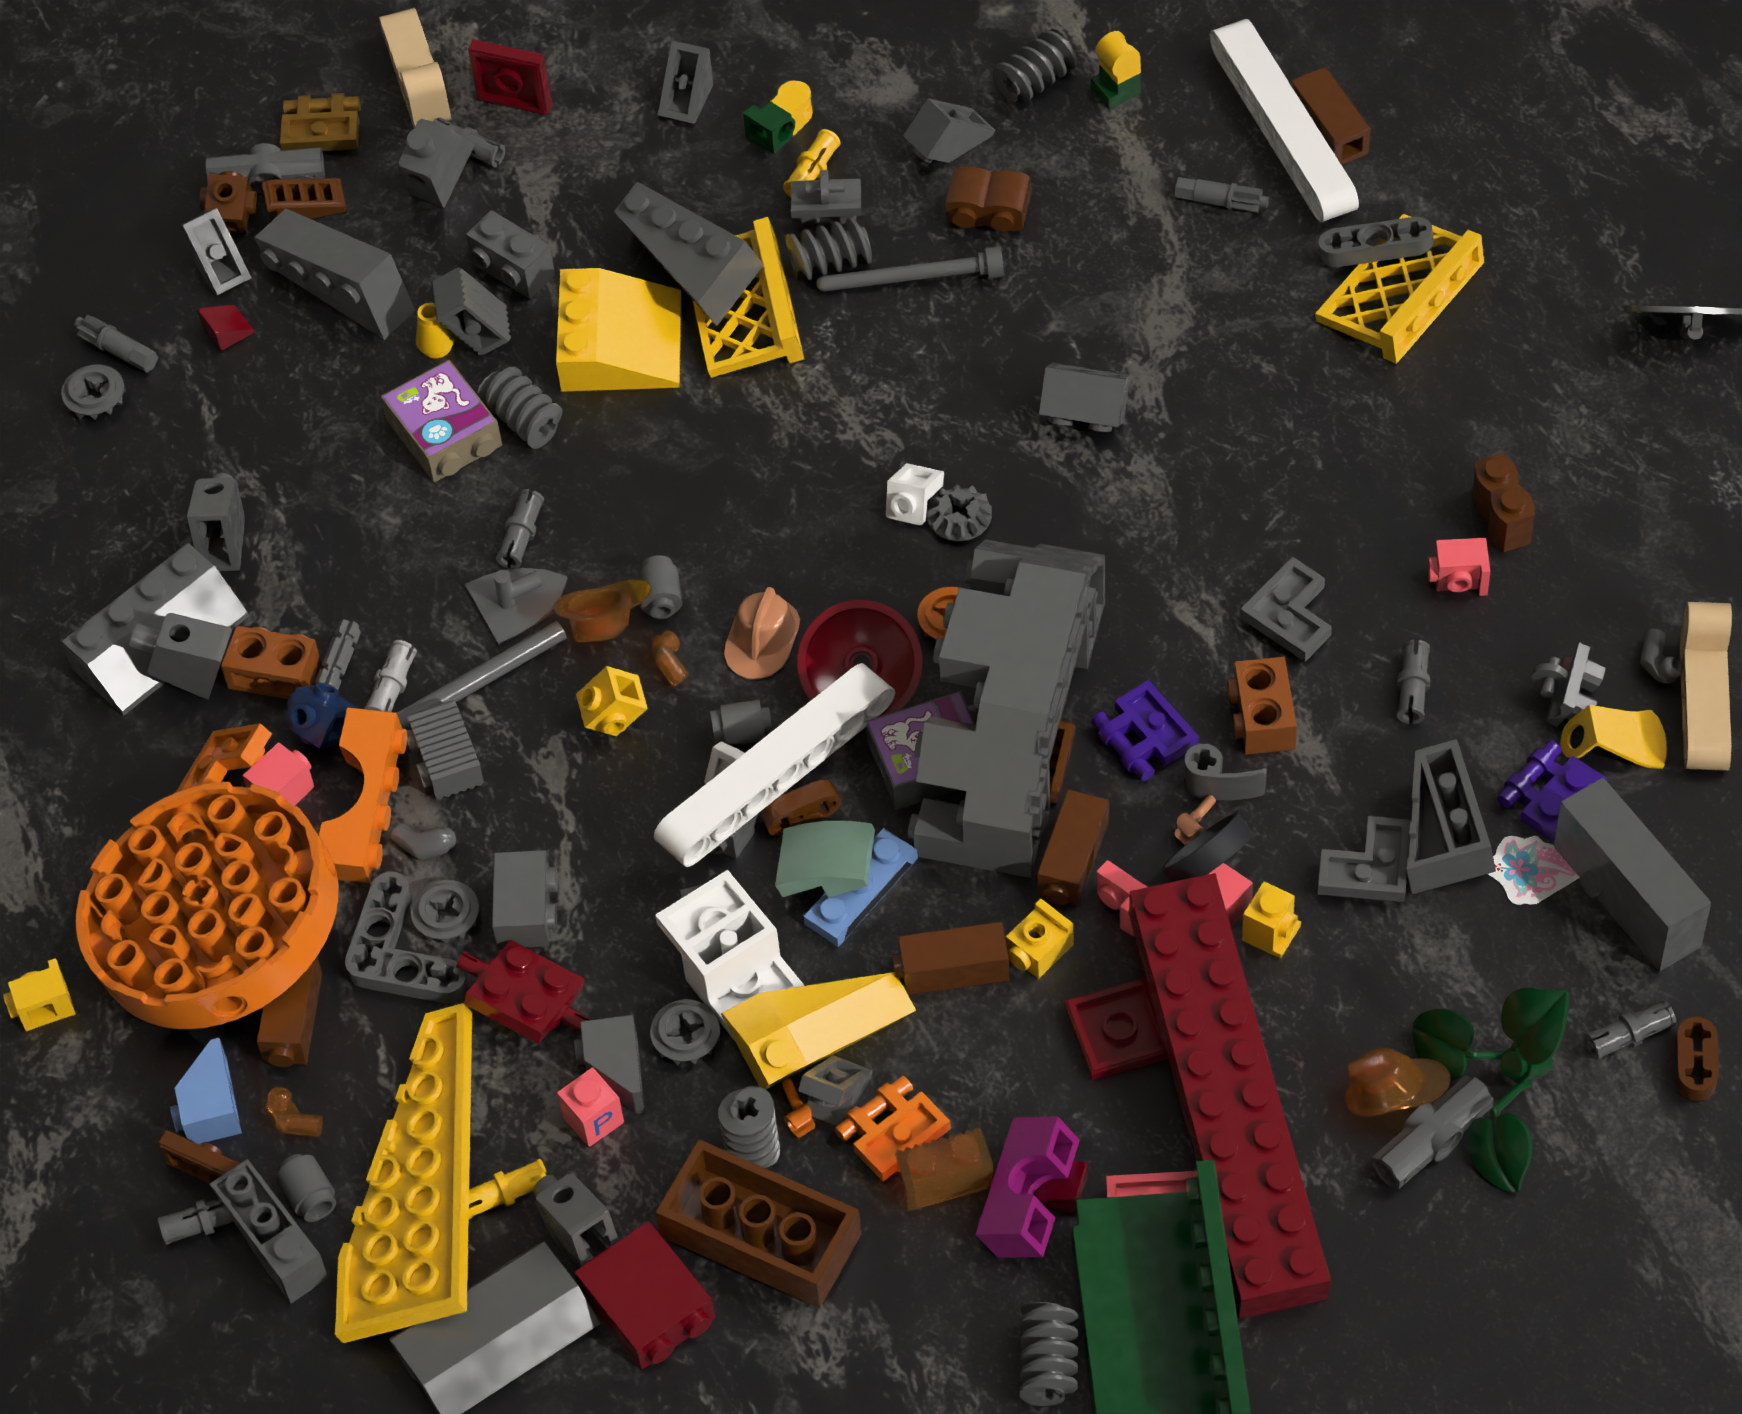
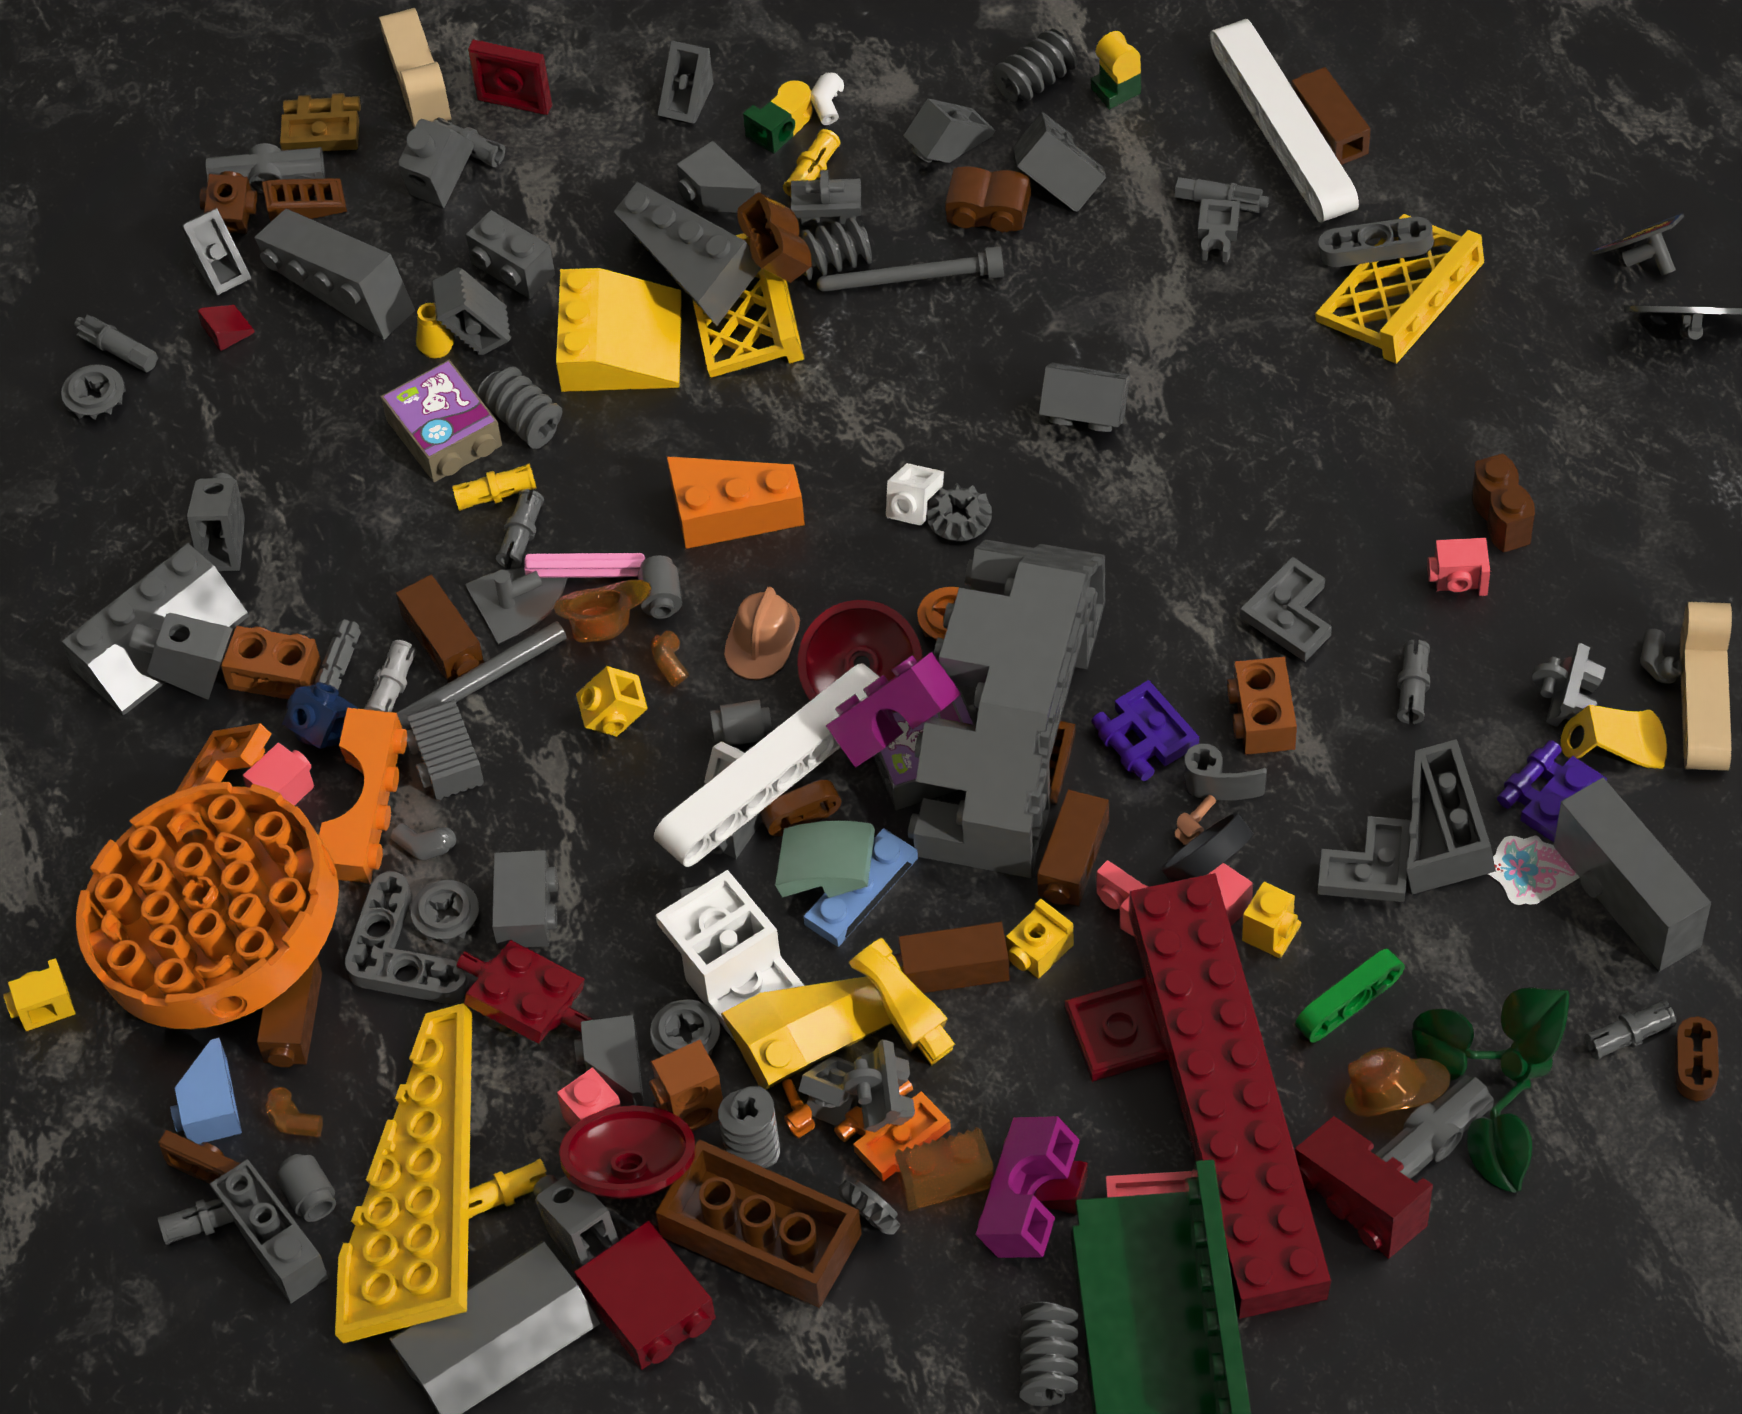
(439, 628): none -> reddish brown brick
(494, 487): none -> yellow pin
(584, 565): none -> bright pink axle
(627, 1151): none -> dark red dish
(687, 1085): none -> dark orange brick
(715, 180): none -> dark grey slope
(733, 498): none -> orange wedge
(774, 237): none -> reddish brown brick
(822, 97): none -> white arm
(870, 1206): none -> dark grey gear
(877, 1086): none -> dark grey hips
(910, 1011): none -> yellow hips
(915, 693): none -> magenta arch
(1056, 163): none -> dark grey panel
(1218, 226): none -> dark grey plate
(1349, 995): none -> green beam
(1363, 1187): none -> dark red wedge
(1654, 248): none -> dark grey shield

